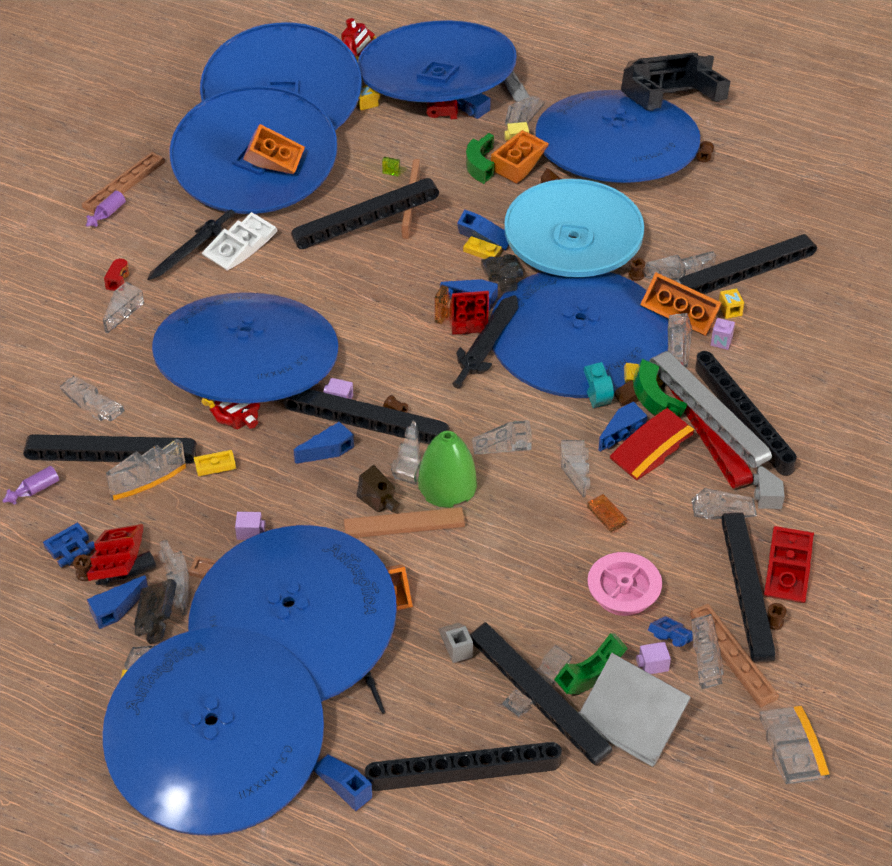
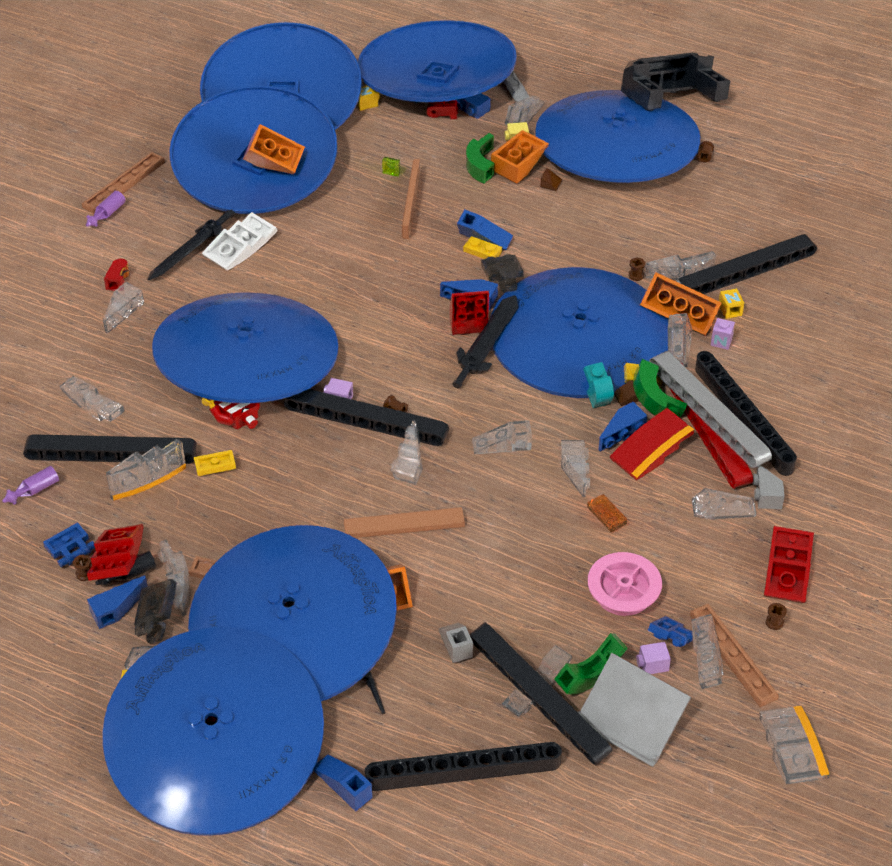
(249, 524): lavender brick -> none
(327, 444): blue slope -> none
(356, 36): red torso -> none
(364, 213): black beam -> none
(376, 490): dark brown torso -> none
(441, 304): clear orange plate -> none
(447, 471): bright green cylinder -> none
(550, 213): medium azure dish -> none
(748, 588): black beam -> none

